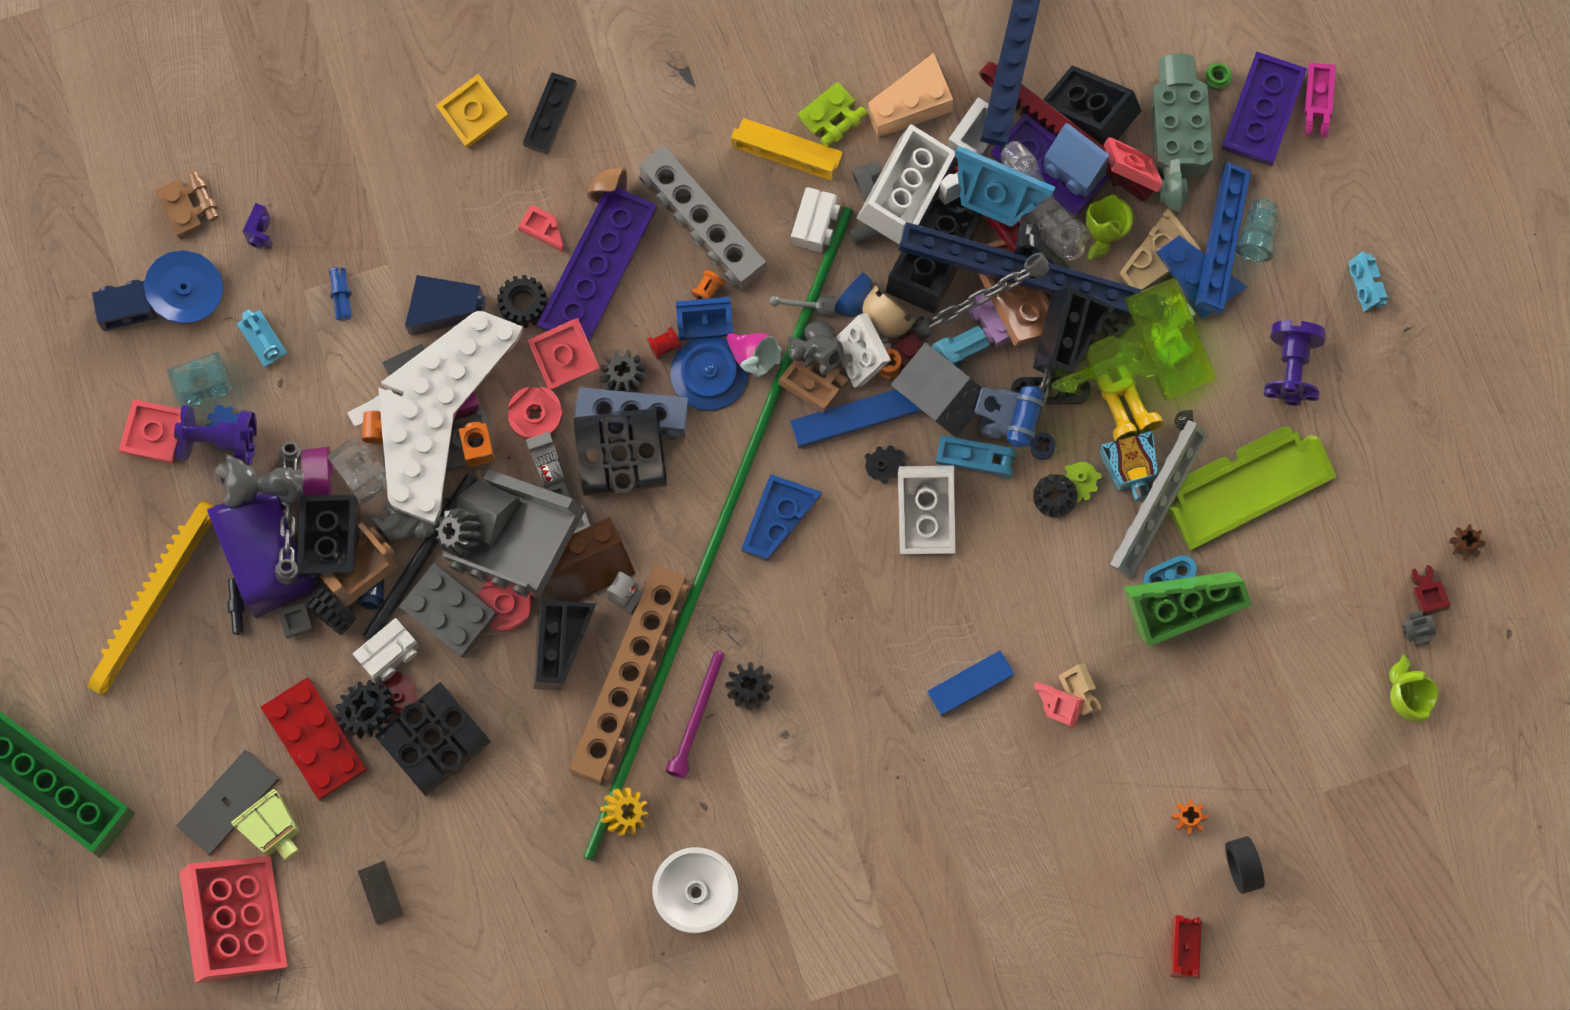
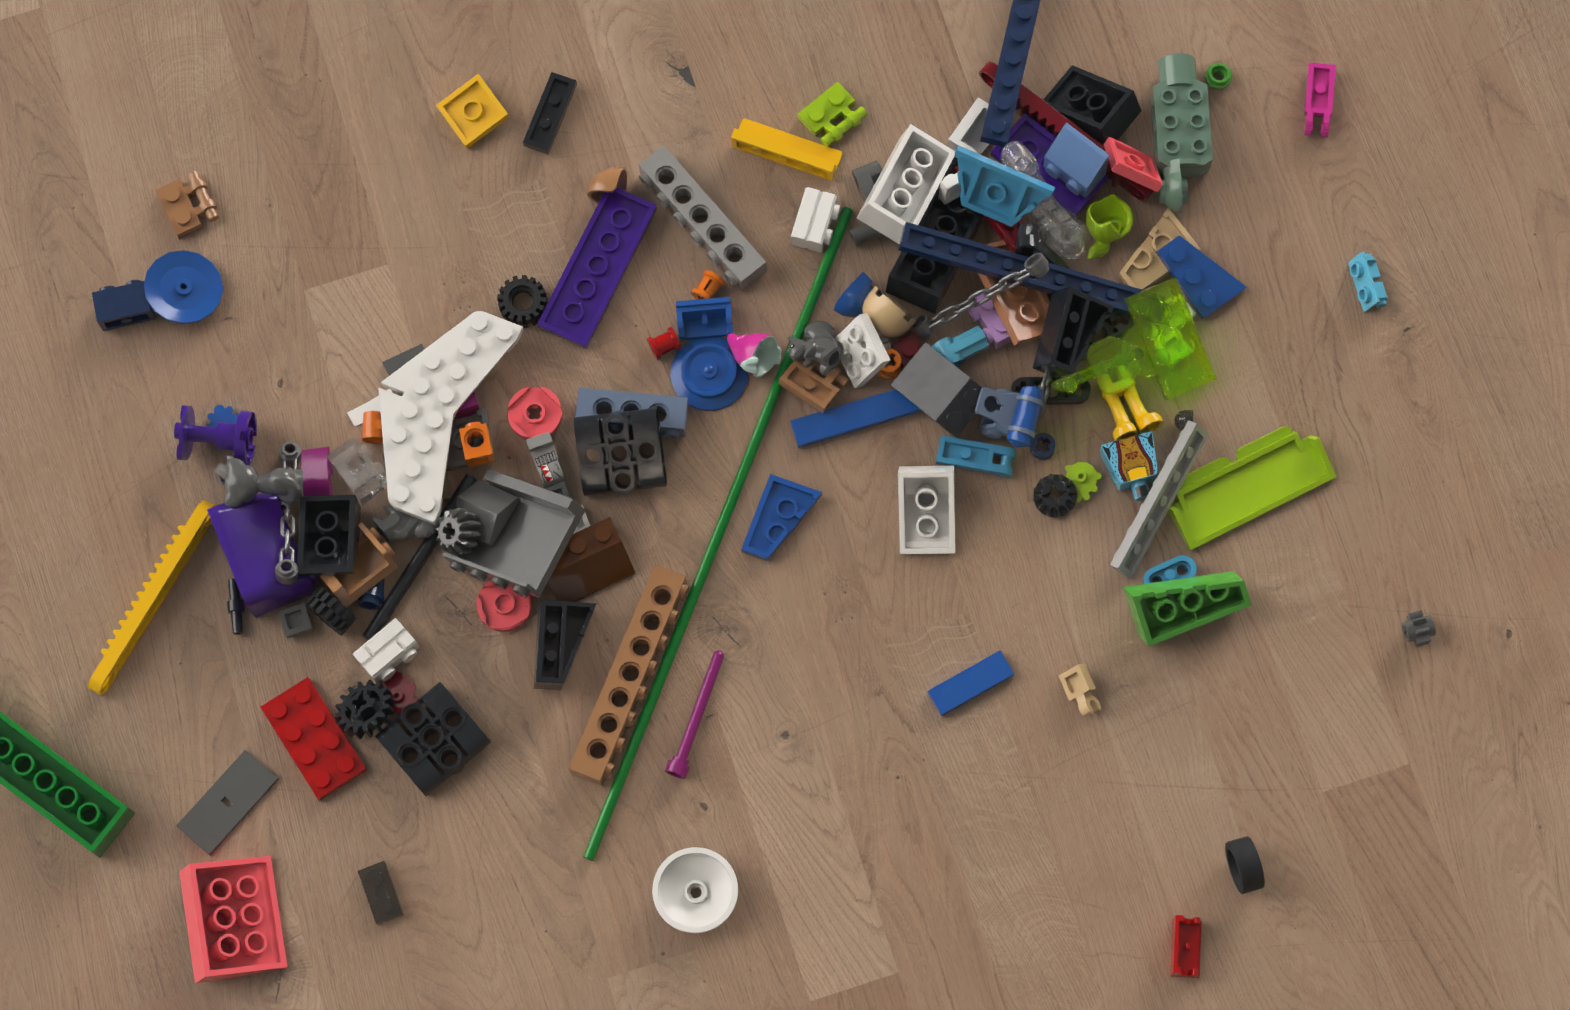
(151, 432): coral plate -> none
(185, 376): clear light blue brick -> none
(255, 225): dark purple bracket -> none
(261, 337): medium azure hinge -> none
(269, 826): yellowish green torso -> none
(340, 294): blue axle -> none
(441, 304): dark blue slope -> none
(448, 610): dark grey plate -> none
(541, 227): coral tile -> none
(563, 354): coral plate -> none
(615, 366): dark grey gear -> none
(615, 813): yellow gear -> none
(624, 593): light grey leg -> none
(753, 677): black gear -> none
(824, 305): hinge -> none
(884, 463): black piece -> none
(911, 99): light nougat wedge -> none
(1059, 704): coral tile -> none
(1195, 812): orange gear -> none
(1223, 238): blue tile -> none
(1258, 232): clear light blue plant -> none
(1264, 108): dark purple plate -> none
(1296, 353): dark purple piece -> none
(1412, 692): lime hair -> none
(1429, 594): dark red plate -> none
(1473, 538): reddish brown gear -> none

